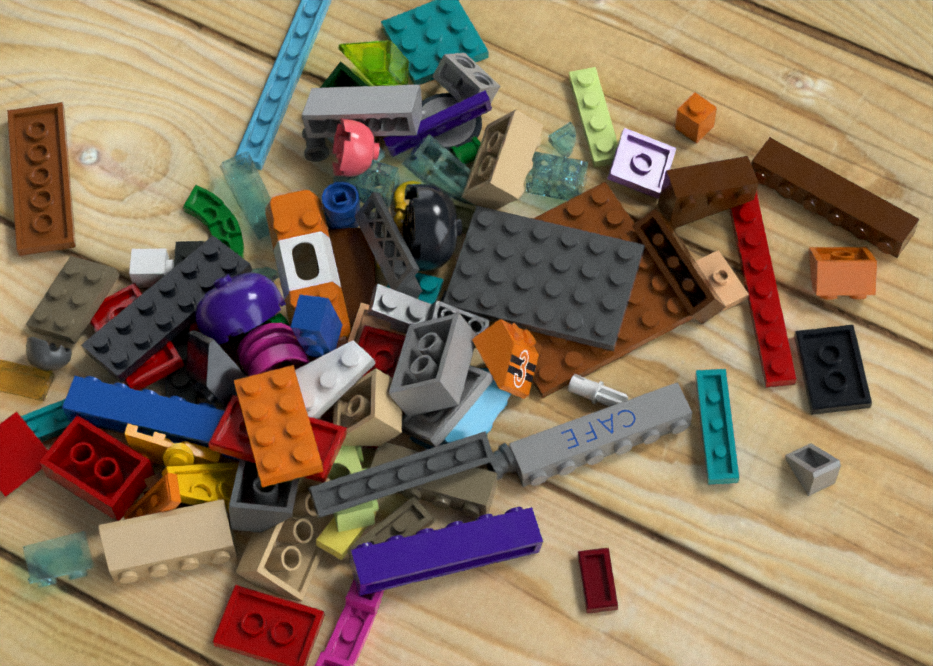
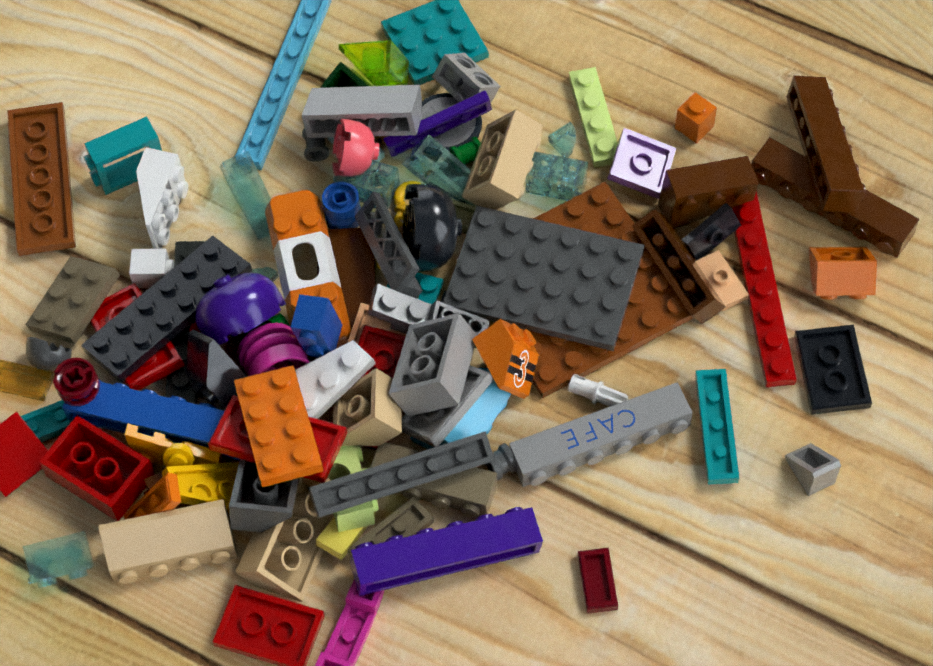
(75, 380): none -> dark red wheel
(117, 145): none -> teal window
(161, 190): none -> white slope
(216, 217): green tile -> none
(711, 232): none -> black plate
(825, 144): none -> reddish brown brick

